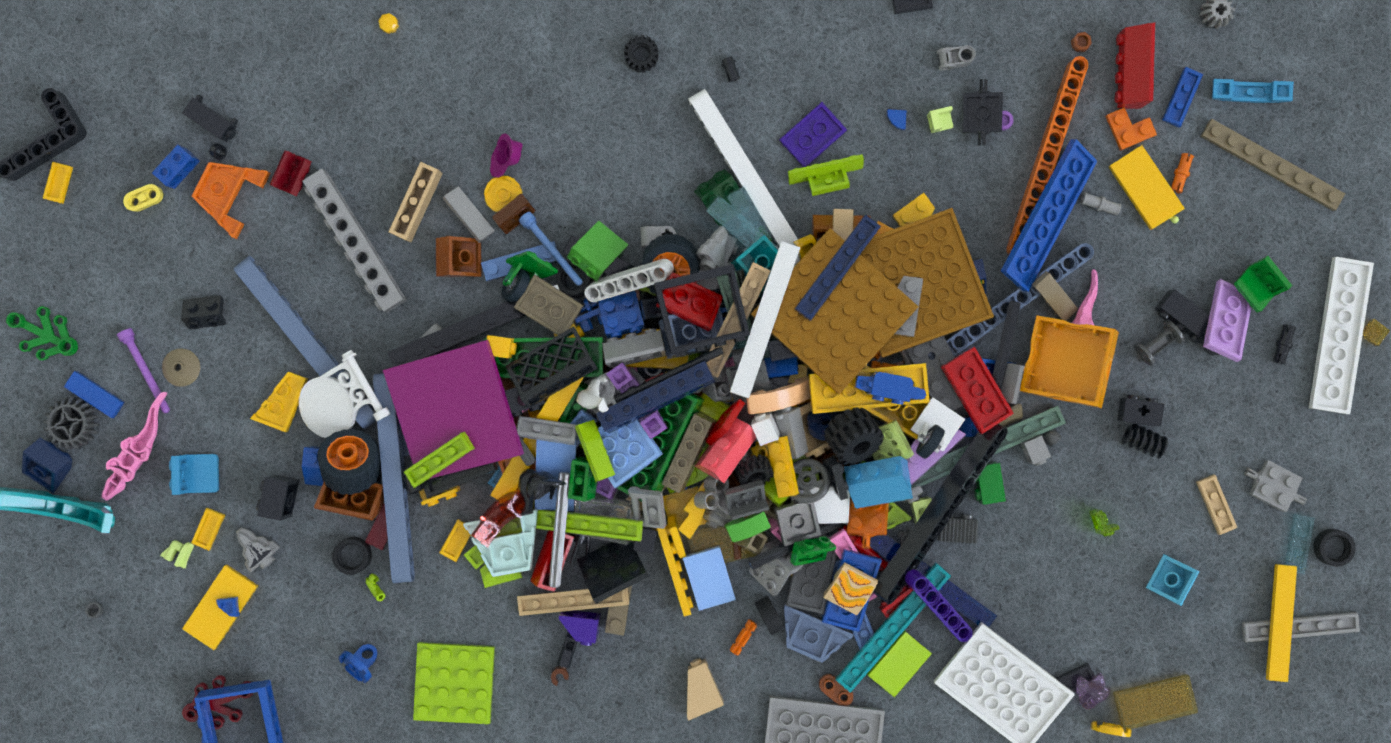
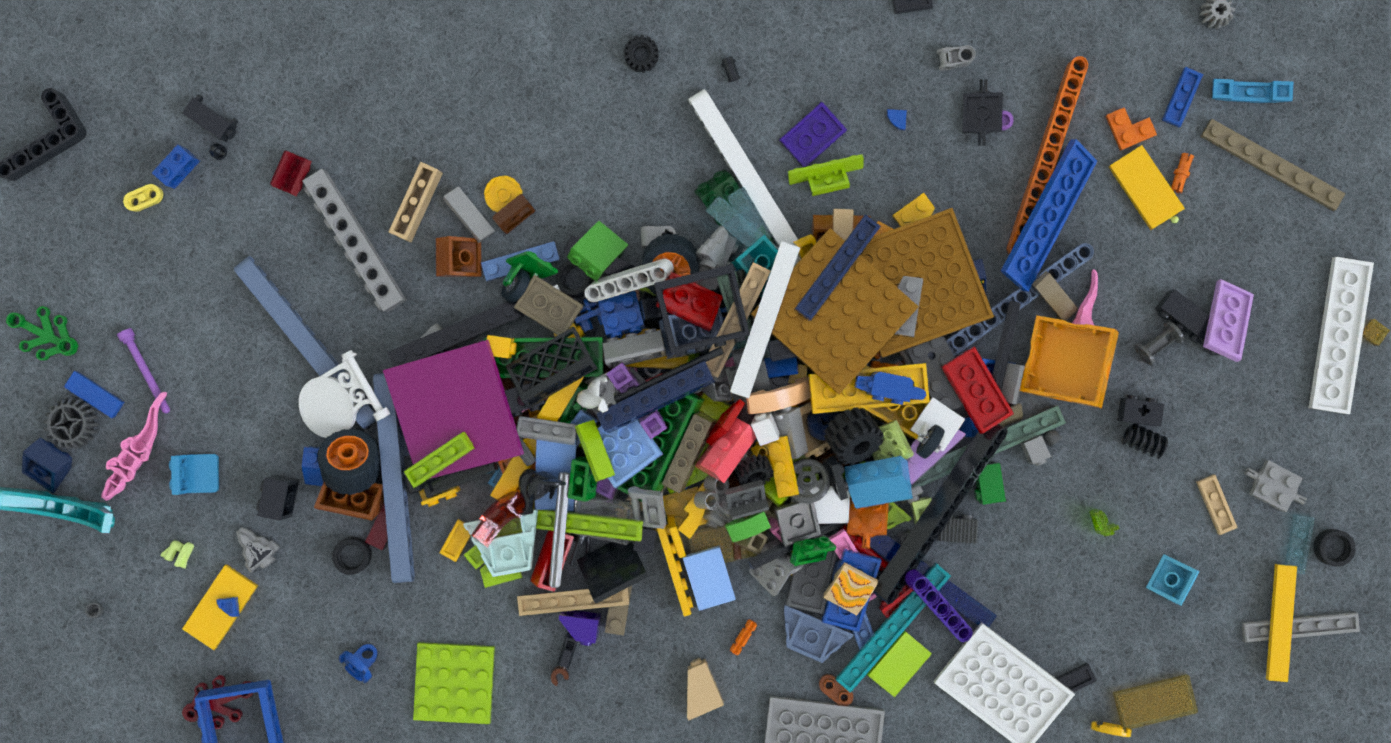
(57, 182): yellow tile -> none
(189, 367): dark tan dish -> none
(203, 312): black bracket -> none
(208, 529): yellow tile -> none
(219, 189): orange wing -> none
(282, 403): yellow wing -> none
(376, 591): lime arm -> none
(388, 23): yellow tile -> none
(505, 154): magenta piece -> none
(528, 221): medium blue piece -> none
(769, 615): black tyre -> none
(940, 119): yellowish green panel -> none
(1081, 42): dark orange tile -> none
(1091, 689): clear purple plate -> none
(1100, 203): light grey pin -> none
(1135, 66): red slope -> none
(1261, 283): green bracket -> none
(1284, 344): black pin -> none

